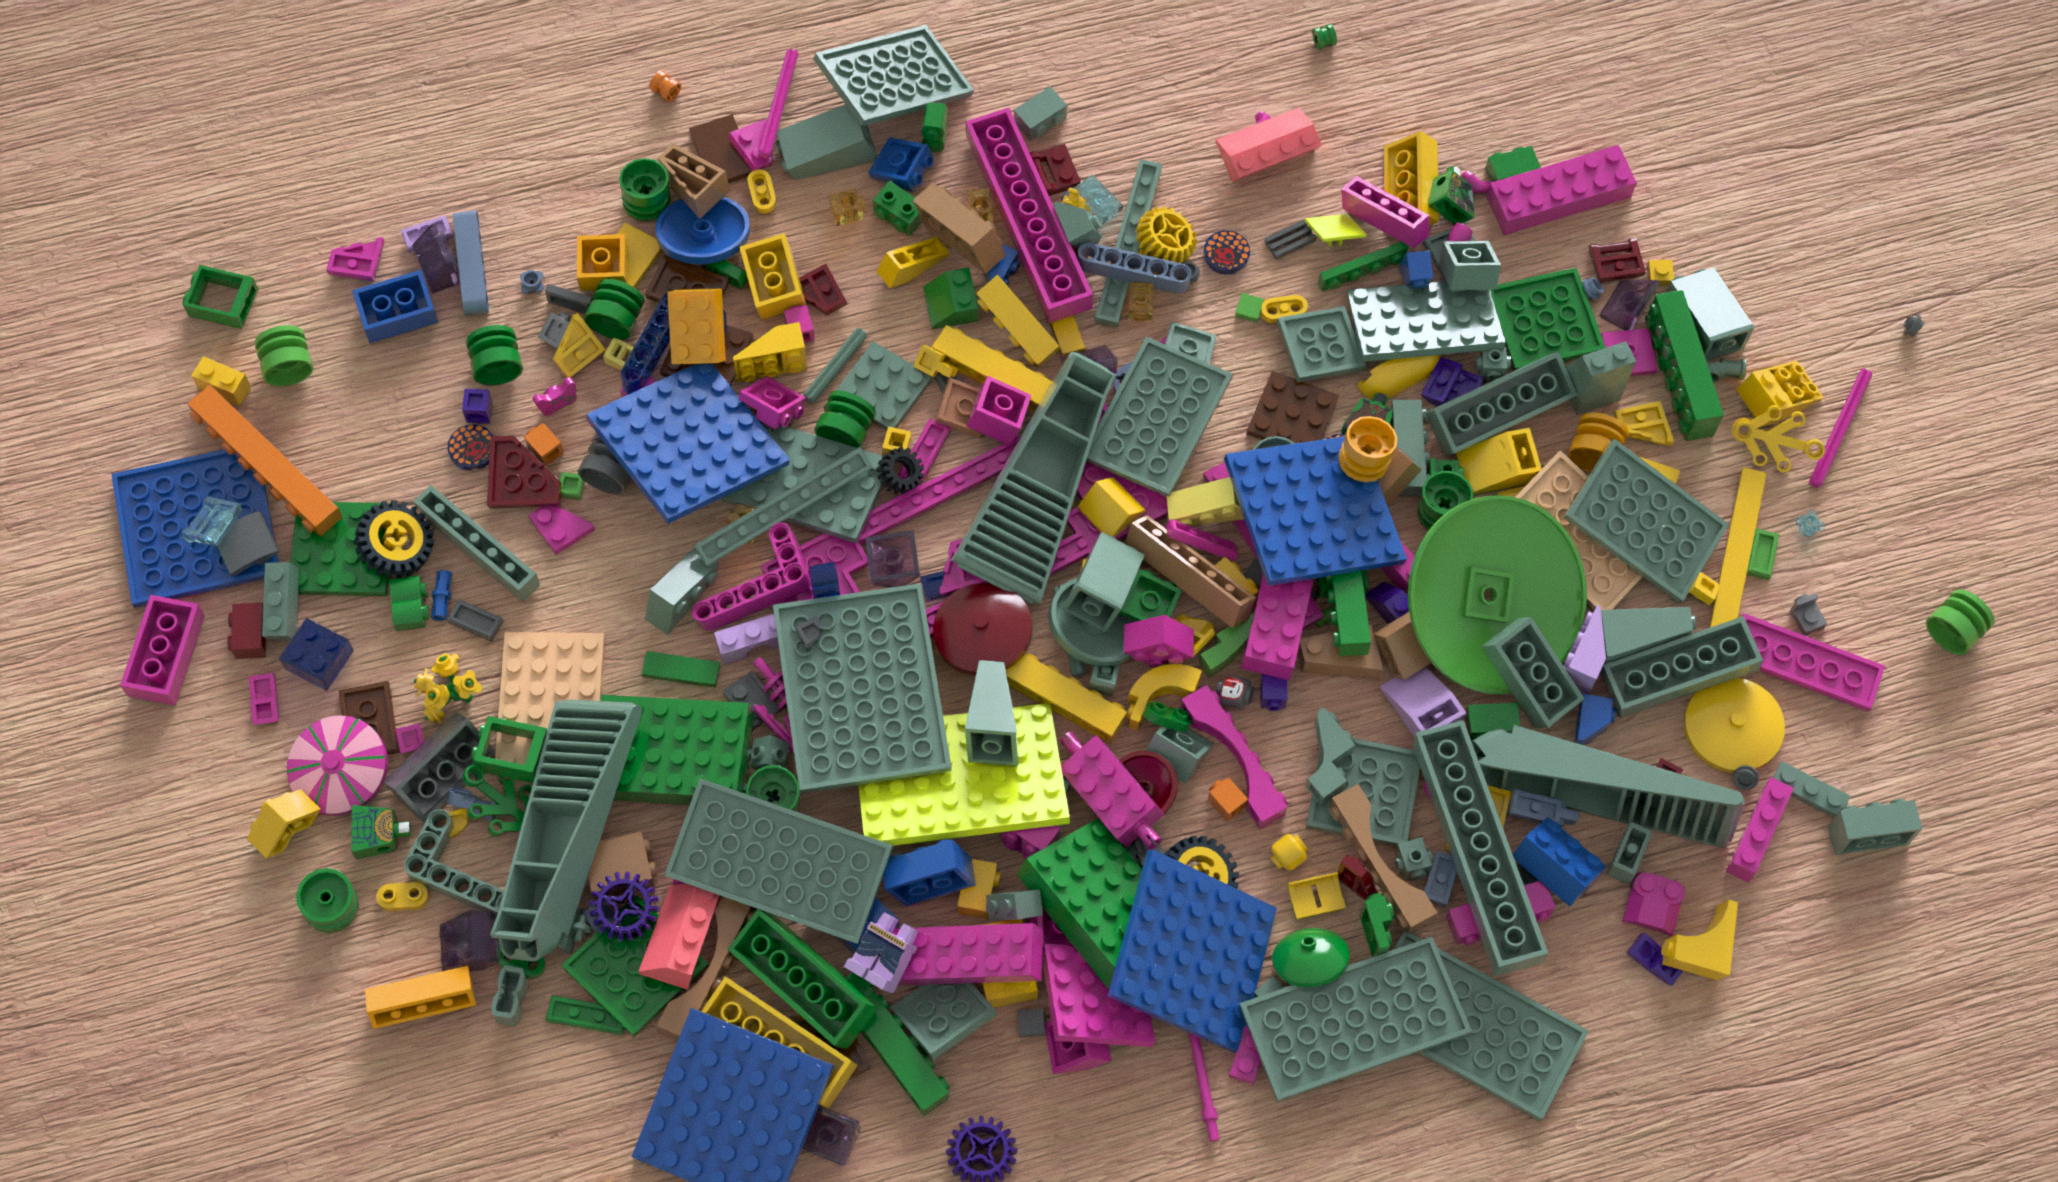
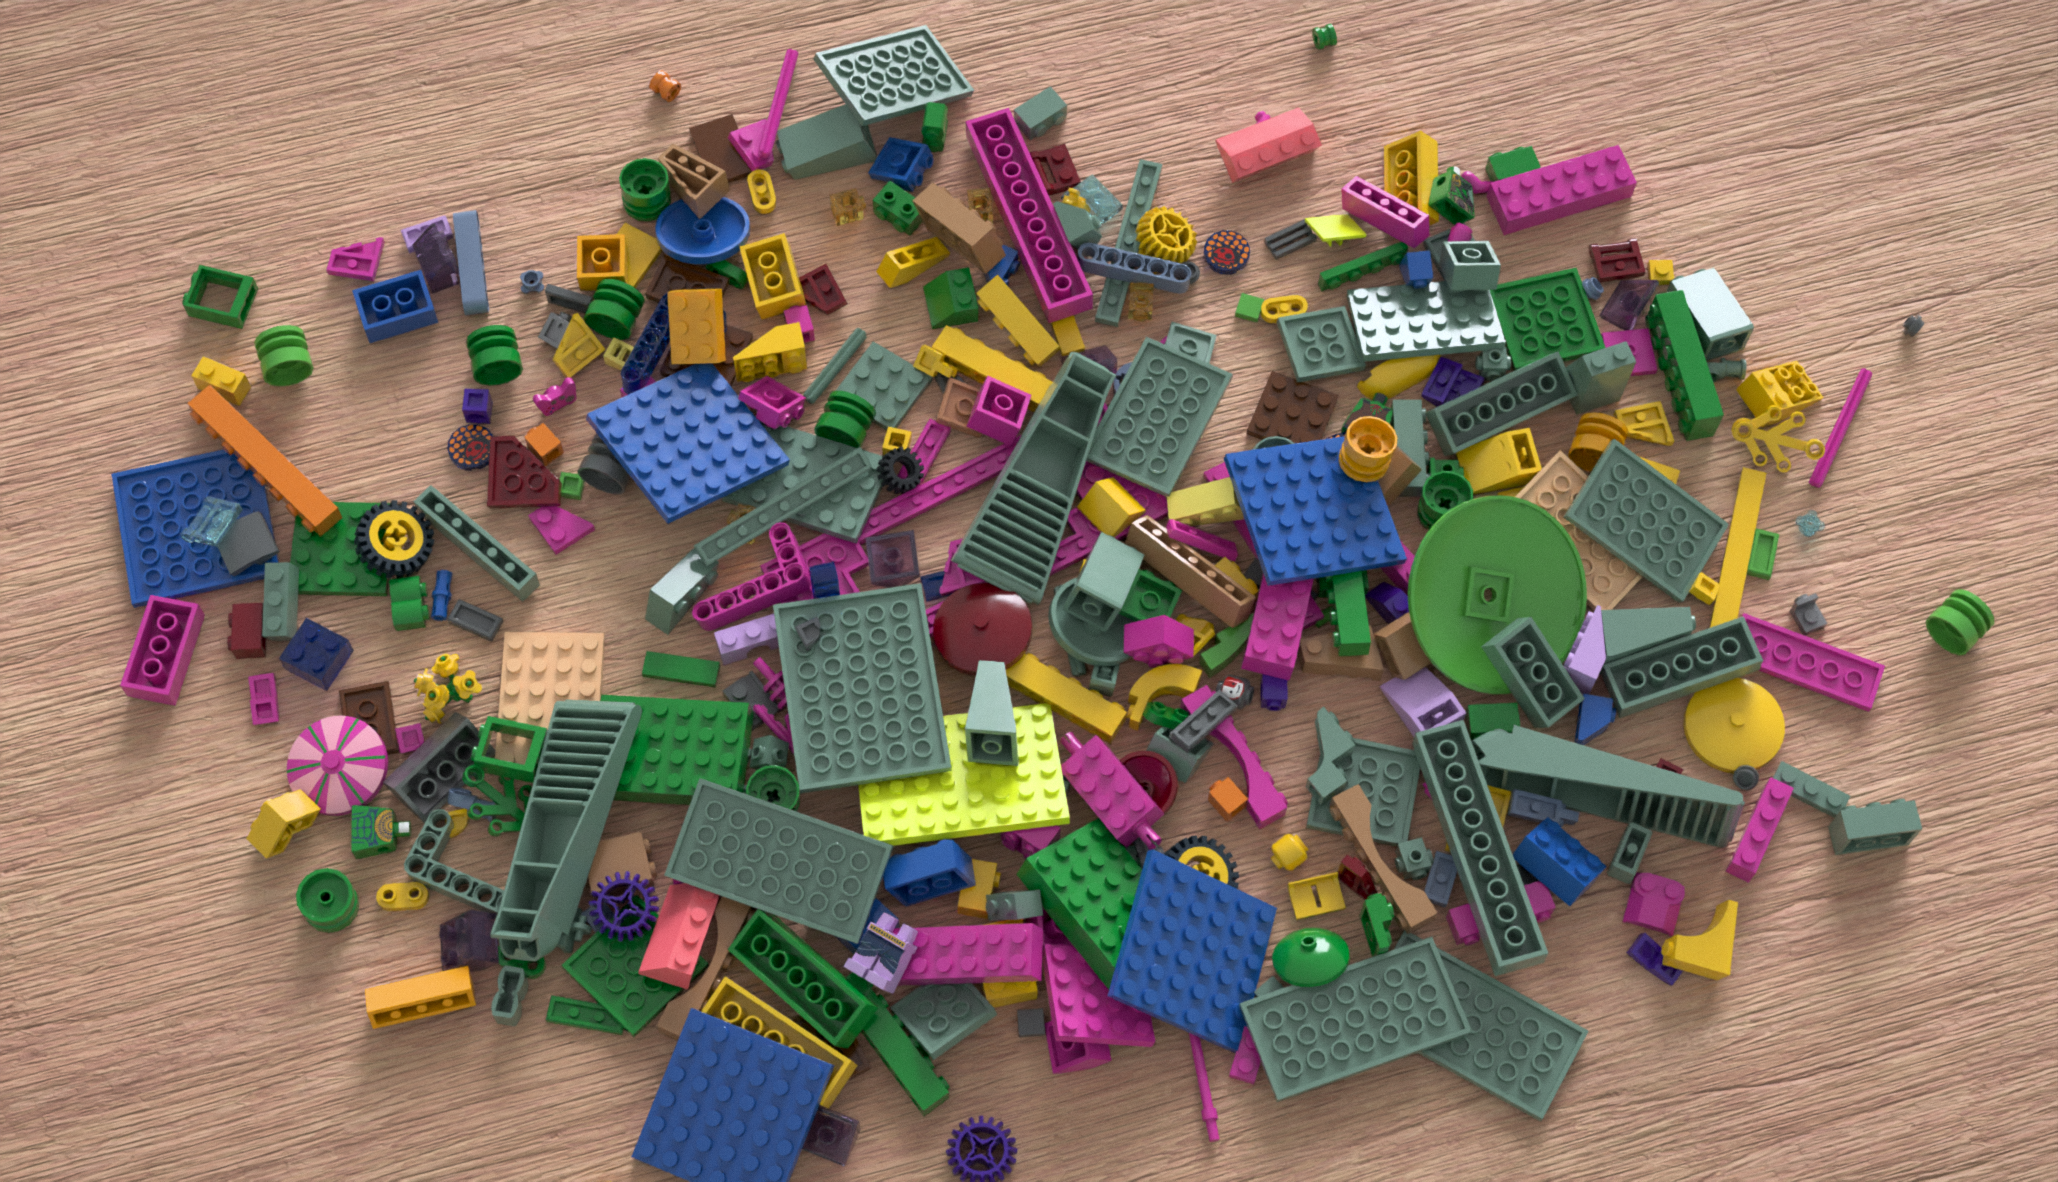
(1203, 721): none -> dark grey tile

